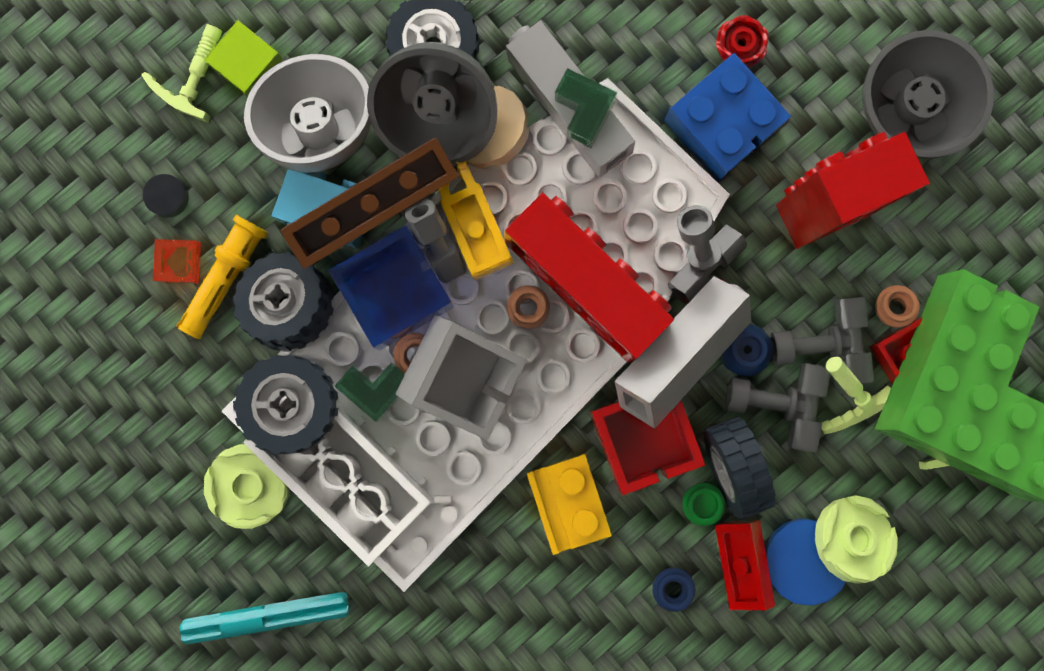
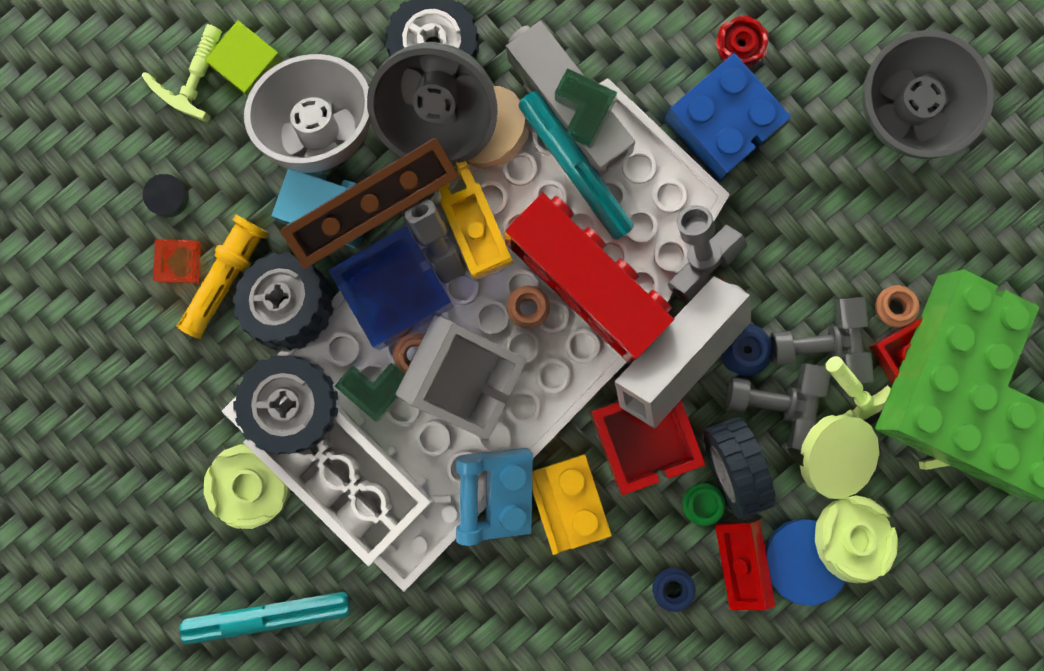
(506, 495): none -> dark azure plate
(575, 165): none -> teal axle
(839, 456): none -> yellowish green tile
(851, 187): red brick -> none

